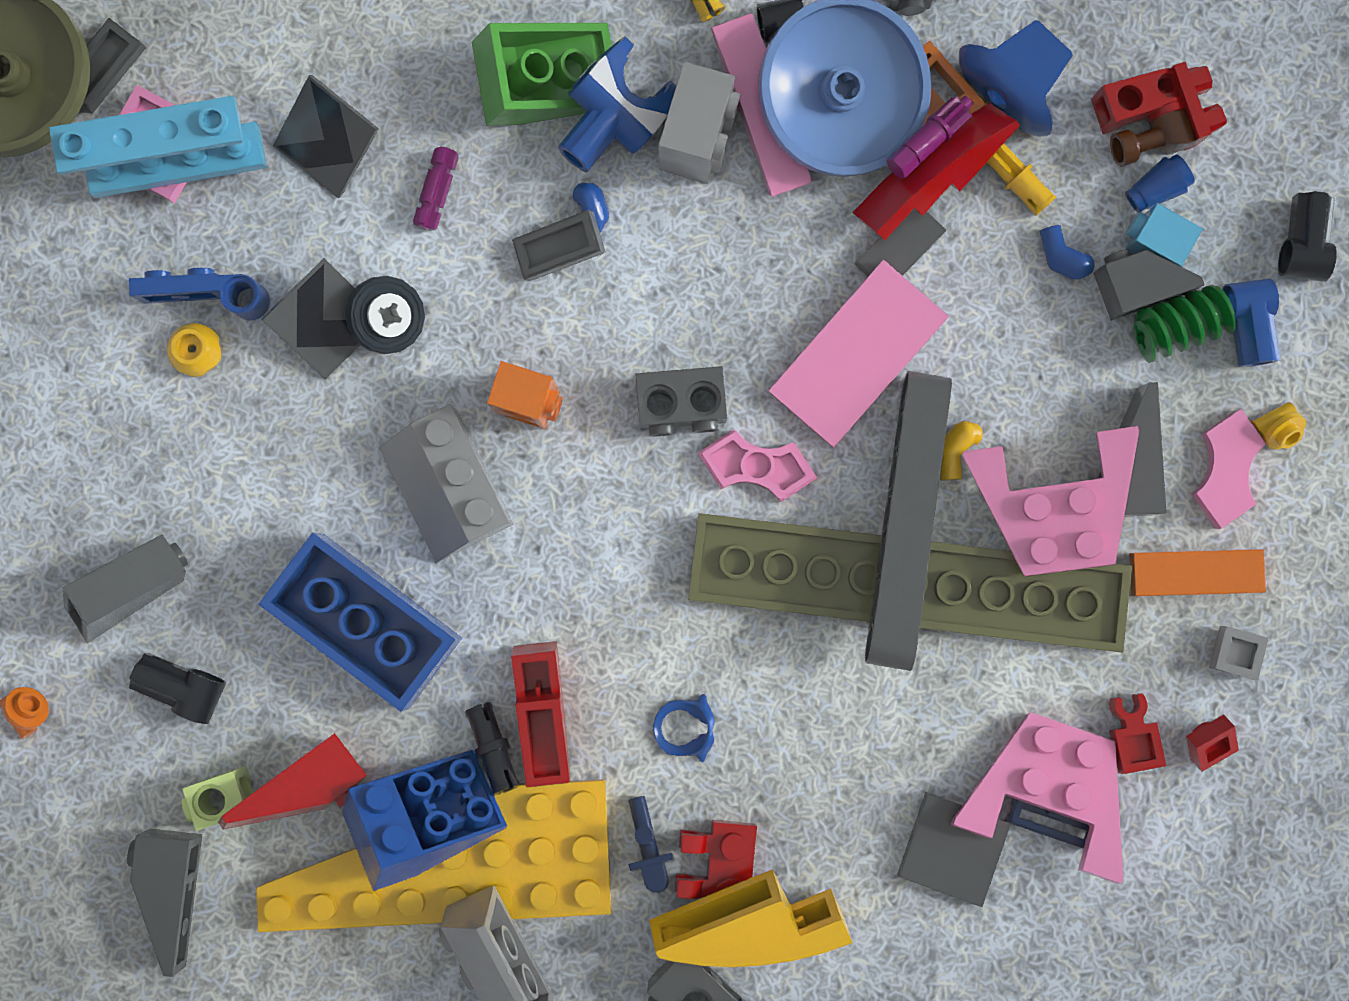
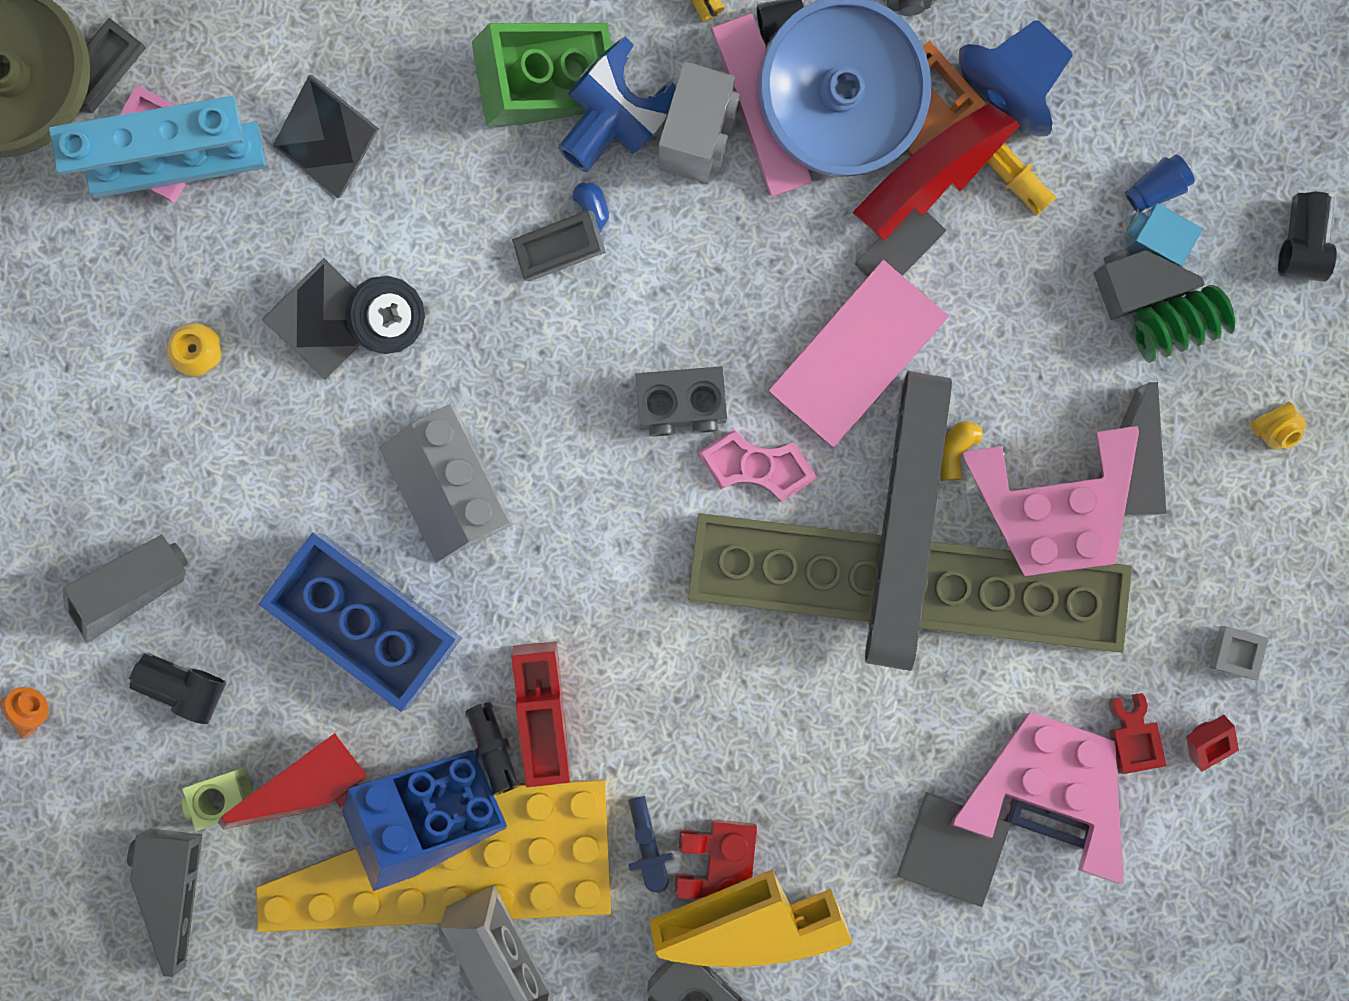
(201, 284): blue plate -> none
(435, 188): magenta axle -> none
(525, 395): orange brick -> none
(698, 709): blue piece -> none
(934, 132): magenta piece -> none
(1062, 258): blue arm -> none
(1169, 103): red hips -> none
(1197, 572): orange tile -> none
(1226, 487): bright pink tile -> none
(1254, 311): blue piece -> none

